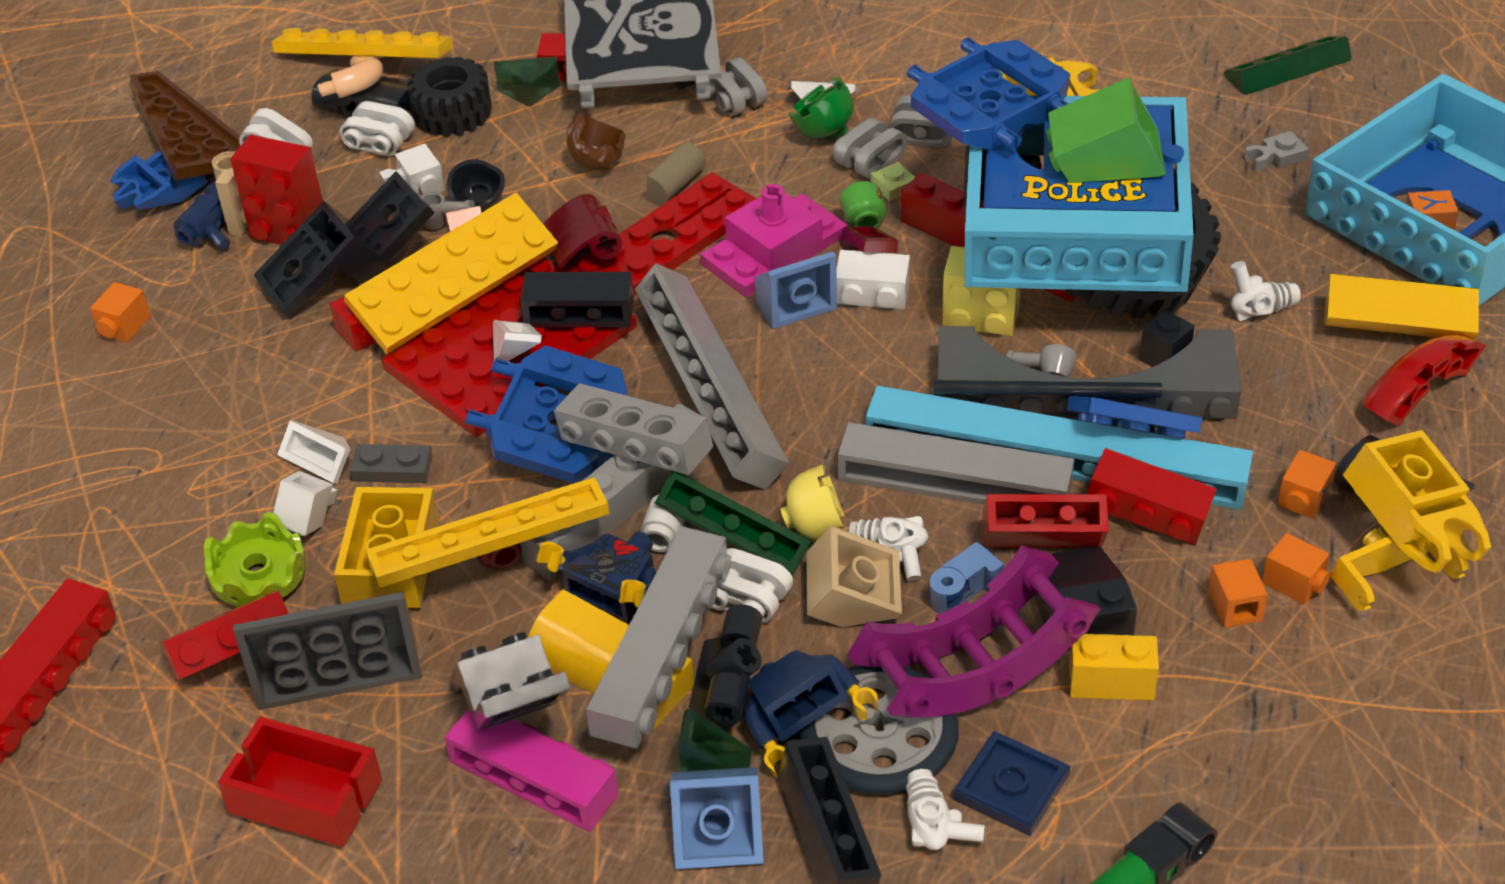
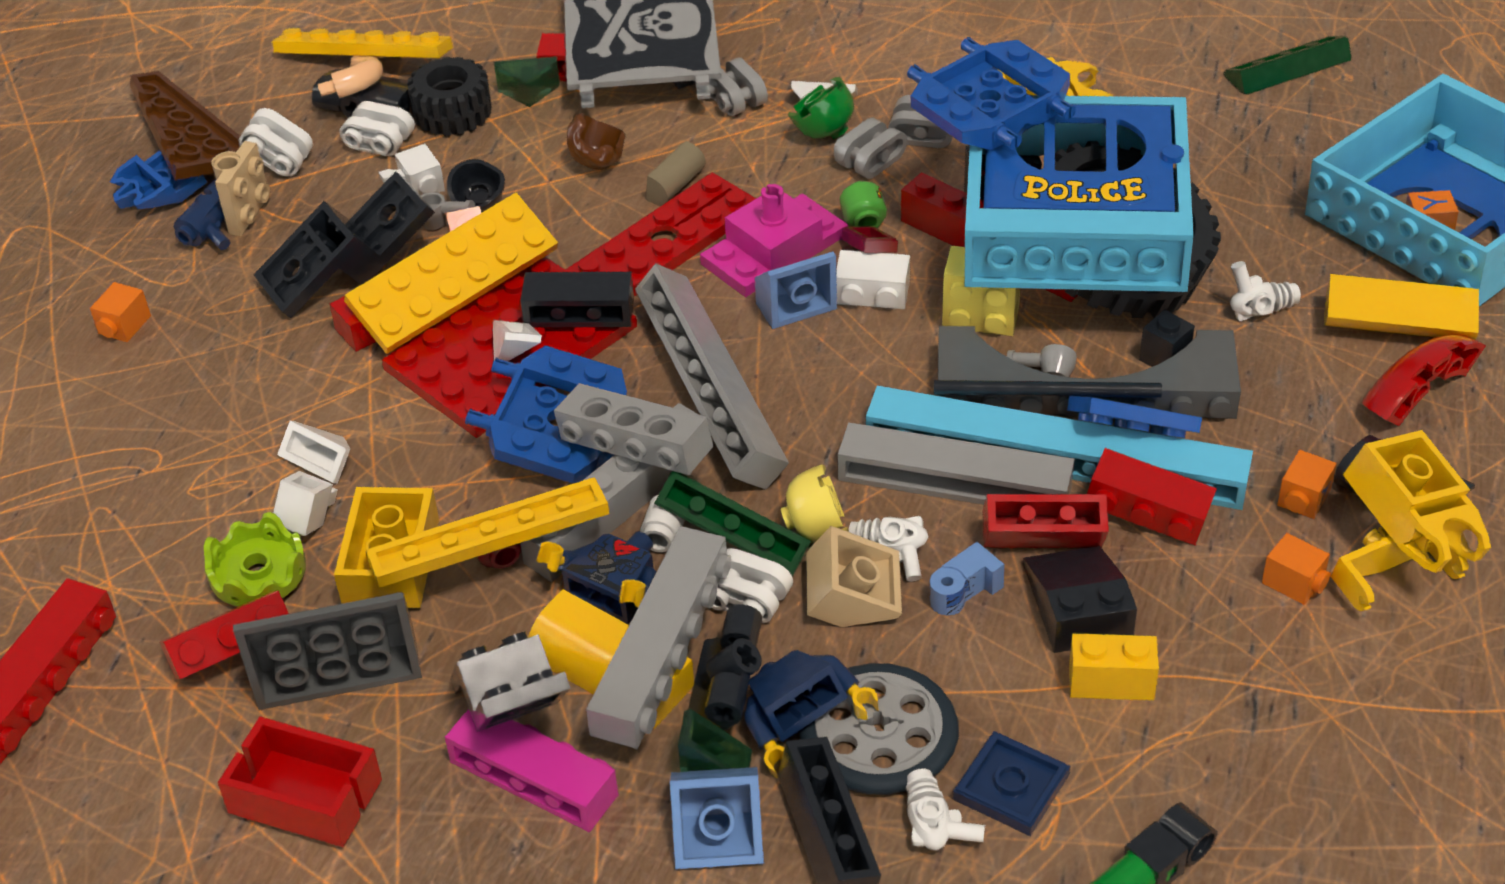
(275, 186): red brick -> none
(391, 463): dark grey plate -> none
(583, 224): dark red panel -> none
(892, 180): yellowish green plate -> none
(961, 628): magenta fence -> none
(1105, 137): bright green slope -> none
(1237, 592): orange brick -> none
(1279, 149): light grey plate -> none

